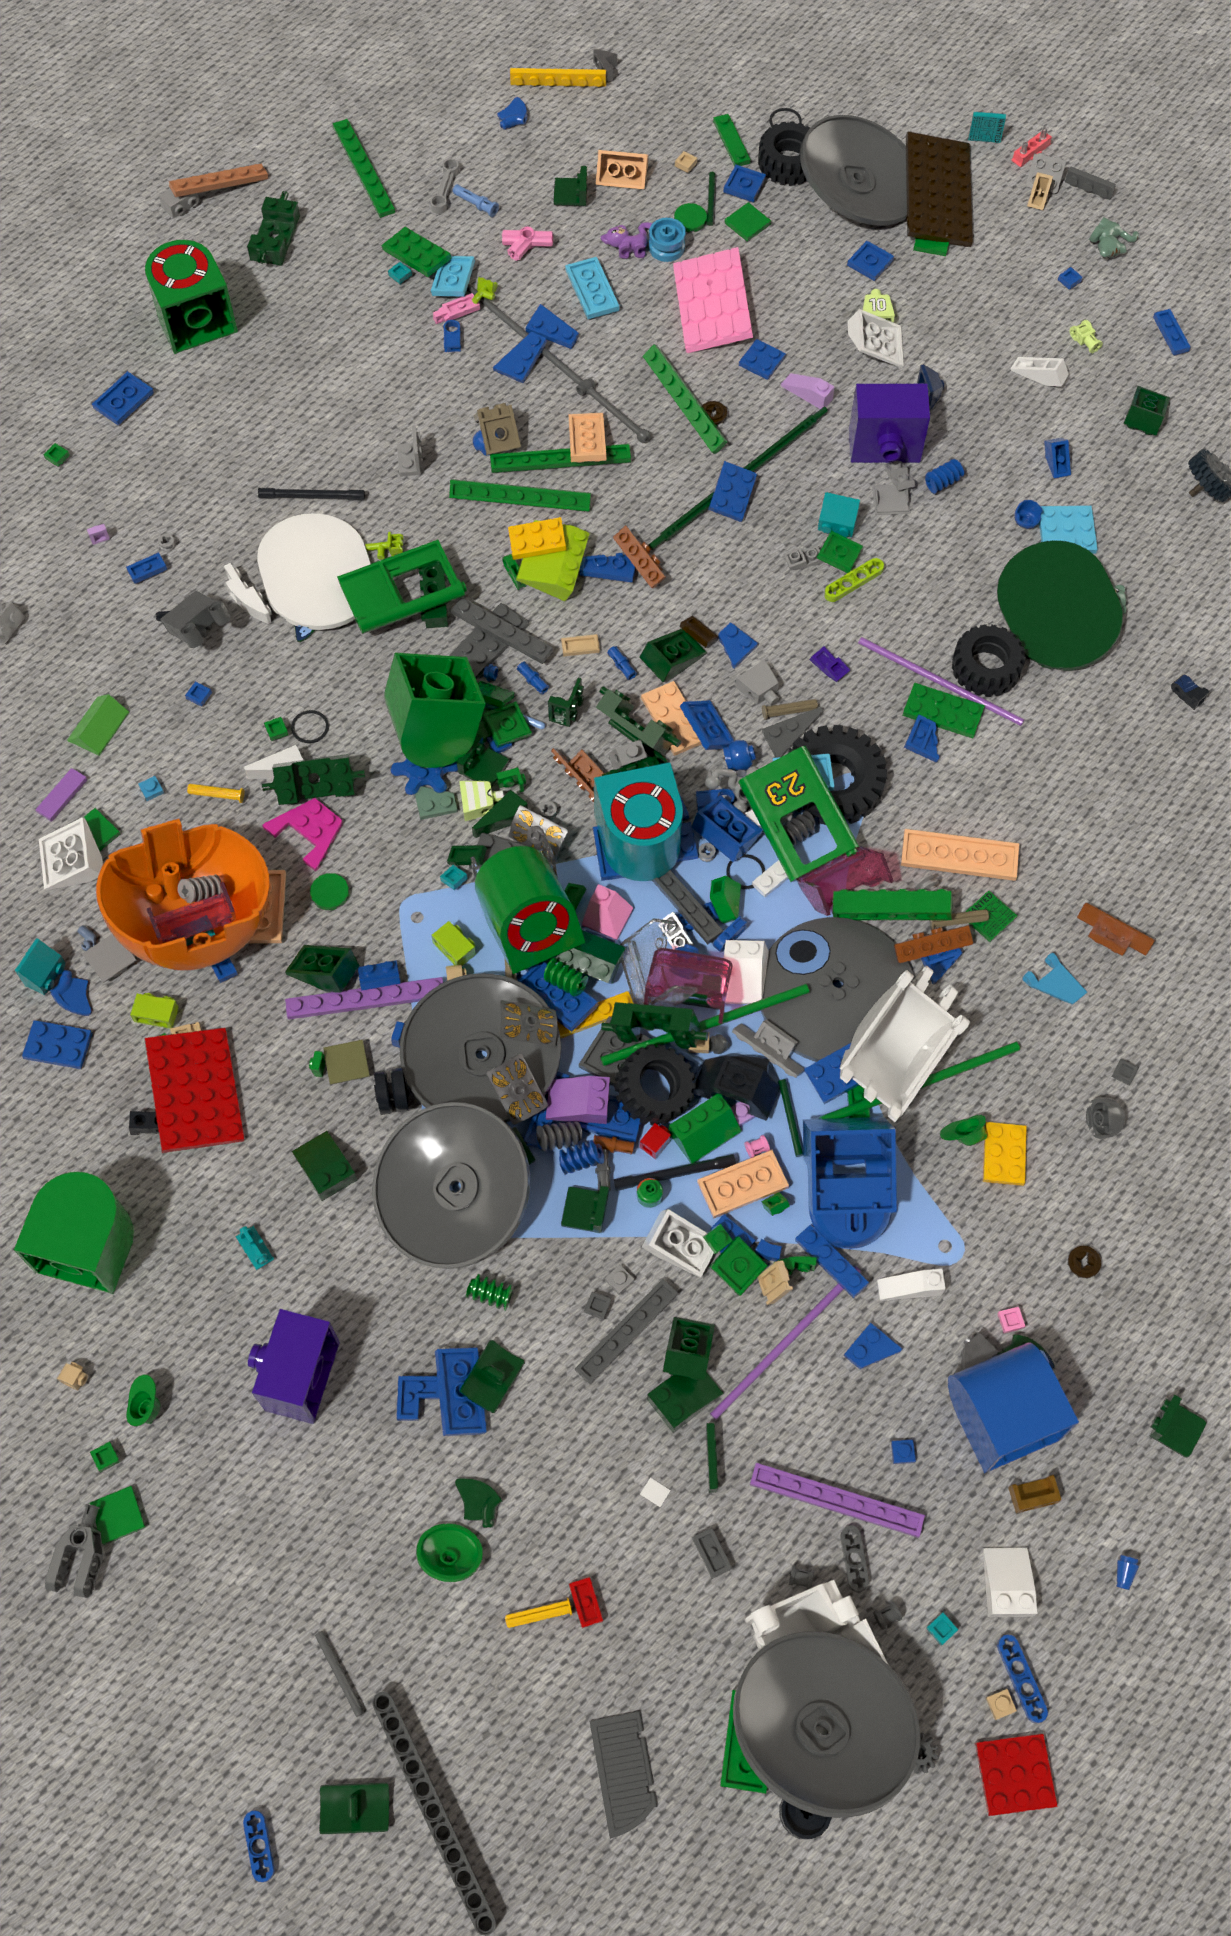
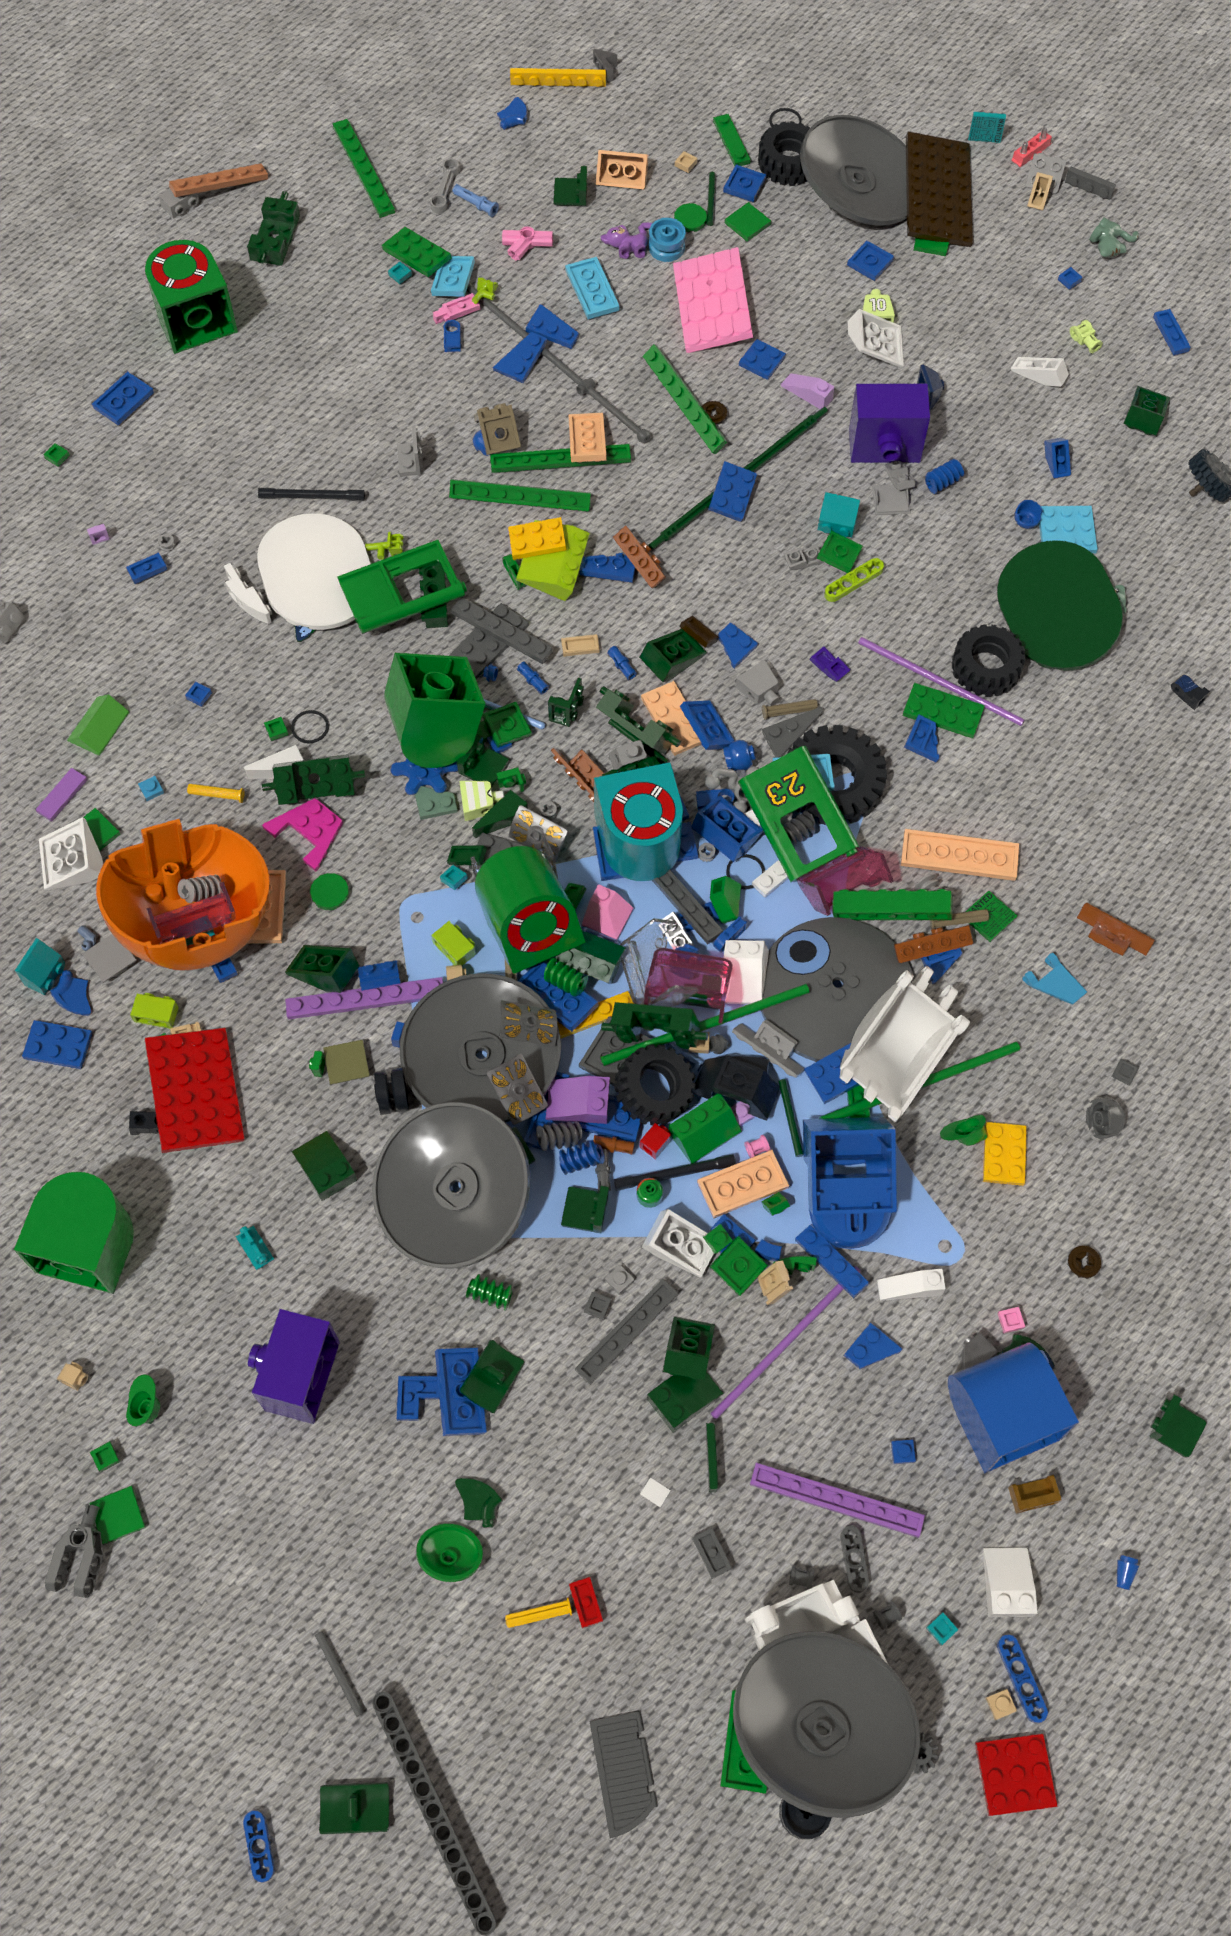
(192, 618): dark grey piece -> none
(495, 695): green tile -> none

